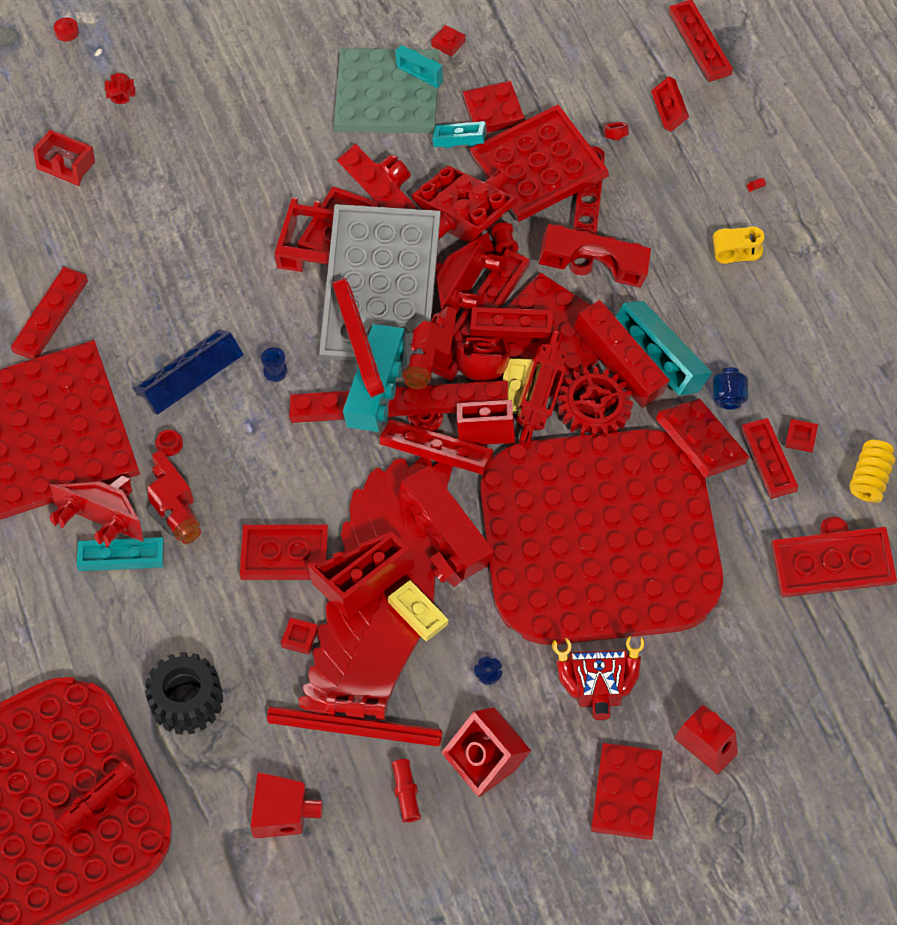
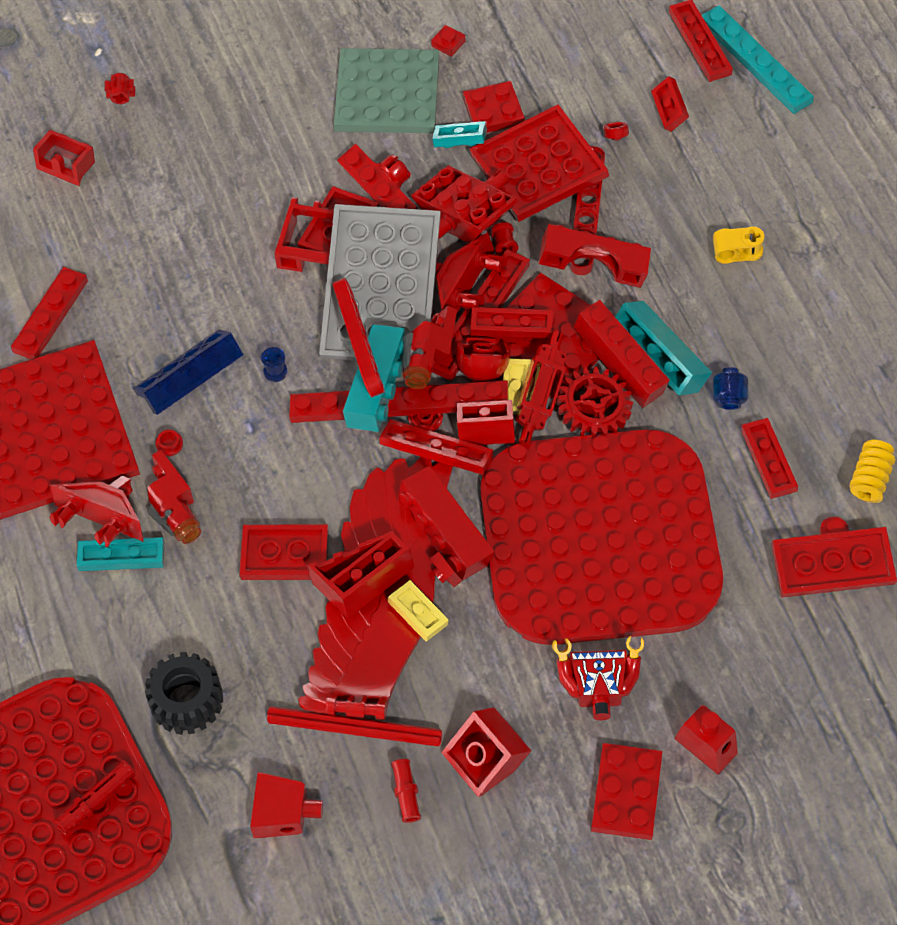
(66, 29): red tile -> none
(299, 636): red plate -> none
(419, 66): teal plate -> none
(485, 677): clear blue plate -> none
(702, 437): red plate -> none
(756, 184): red piece -> none
(757, 60): none -> teal plate
(801, 435): red plate -> none

